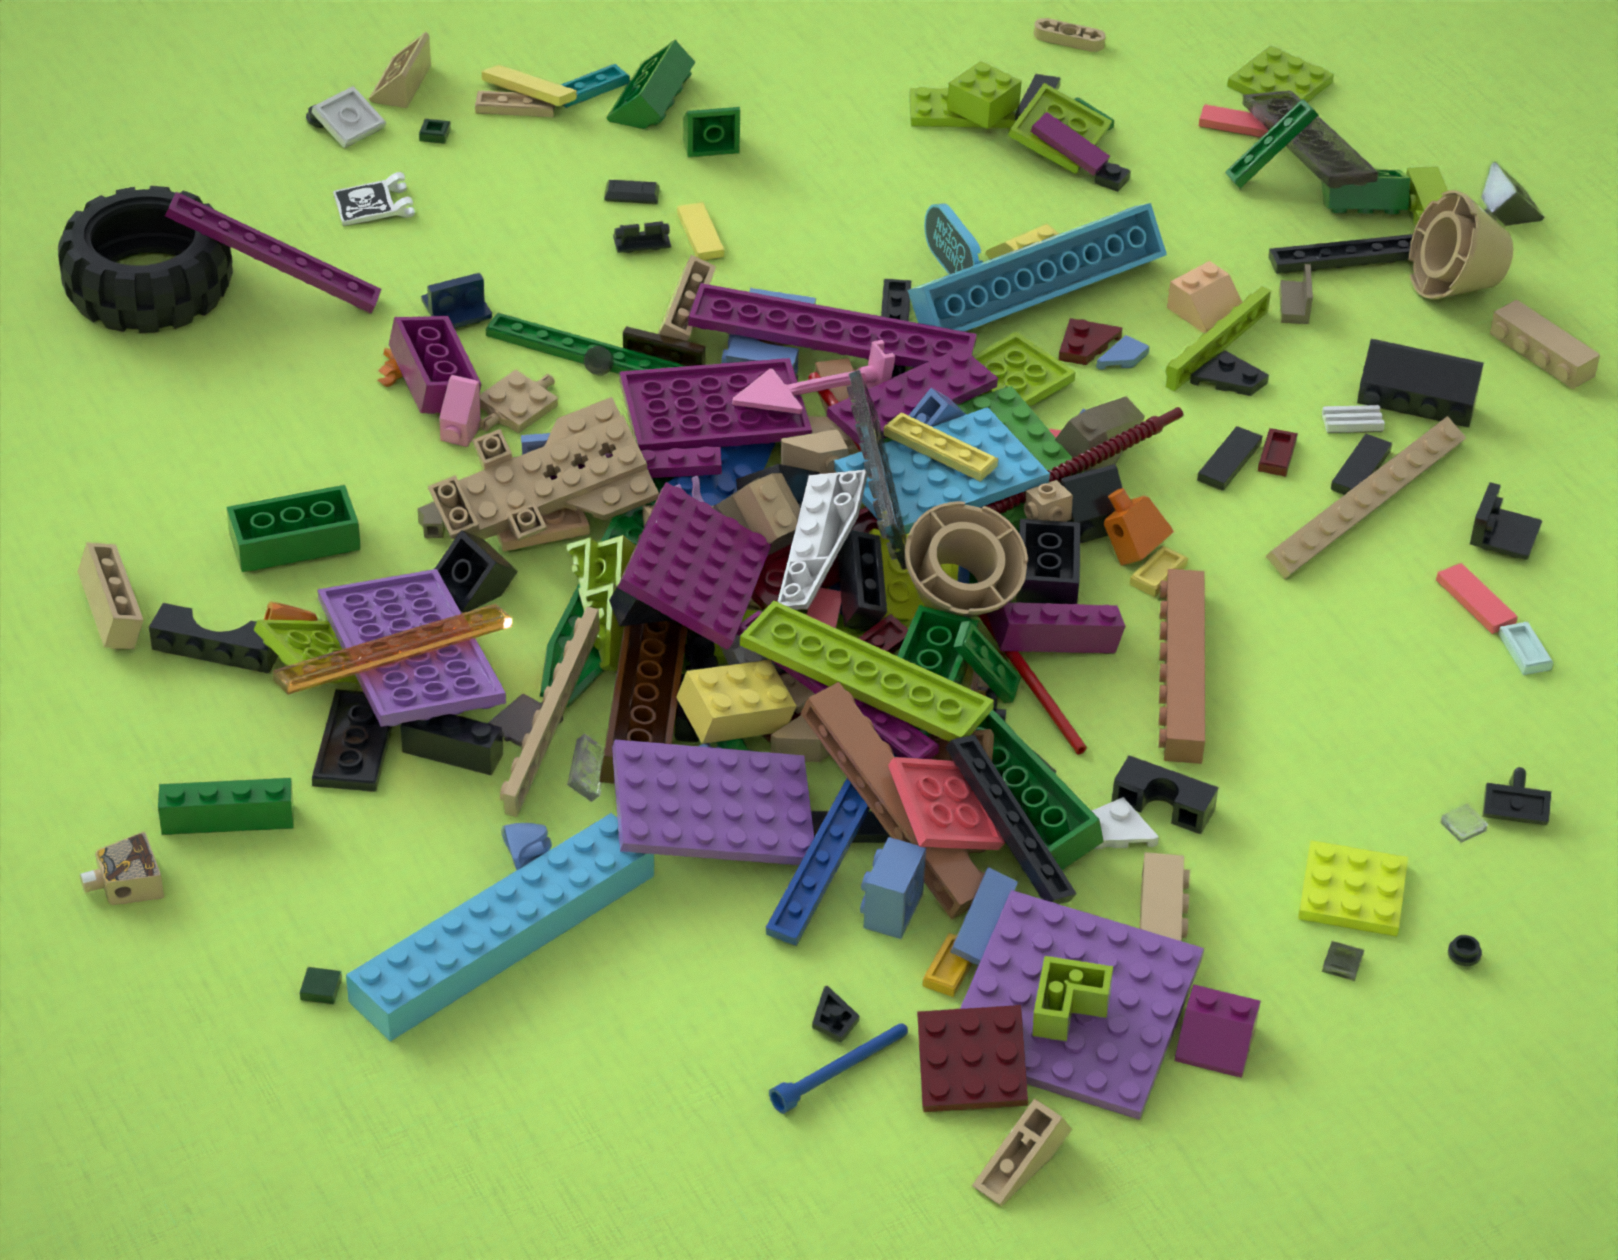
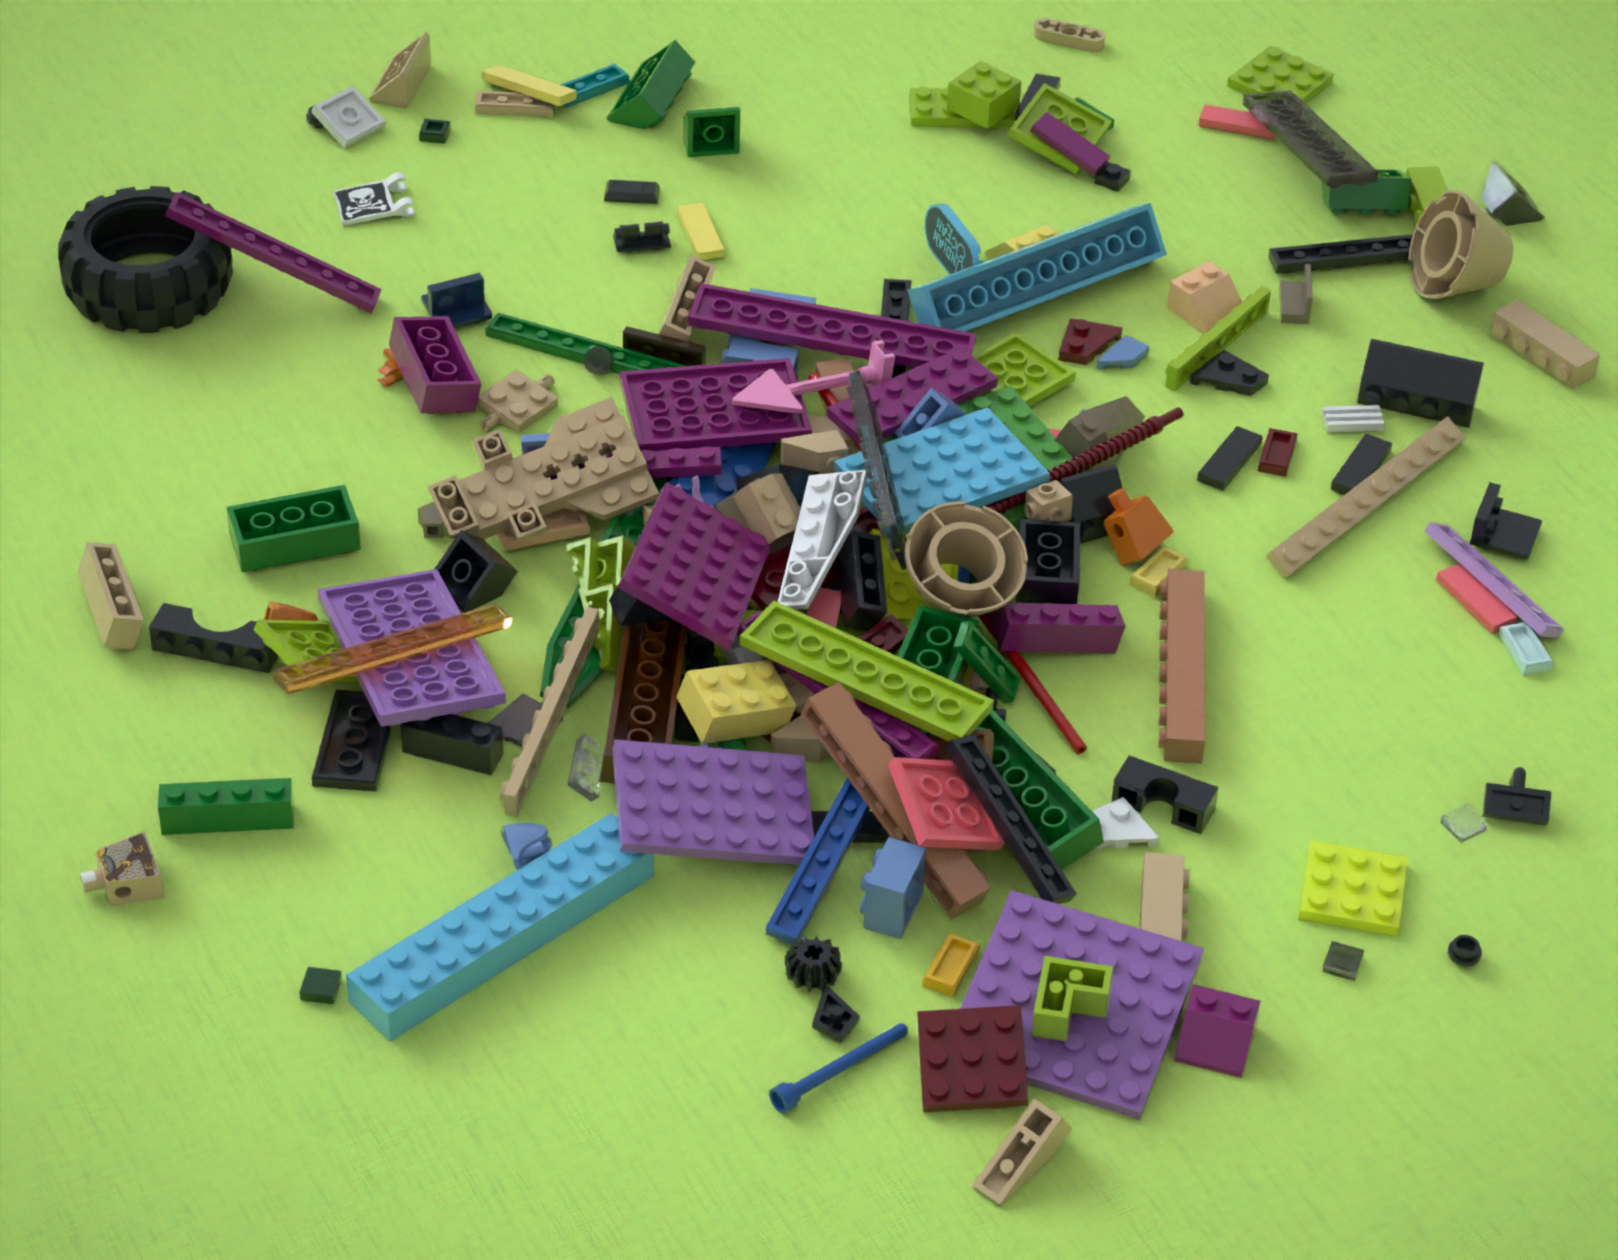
(460, 411): bright pink slope -> none
(813, 963): none -> black gear
(940, 446): light yellow tile -> none
(983, 916): medium blue tile -> none
(1271, 143): green tile -> none
(1494, 580): none -> lavender tile

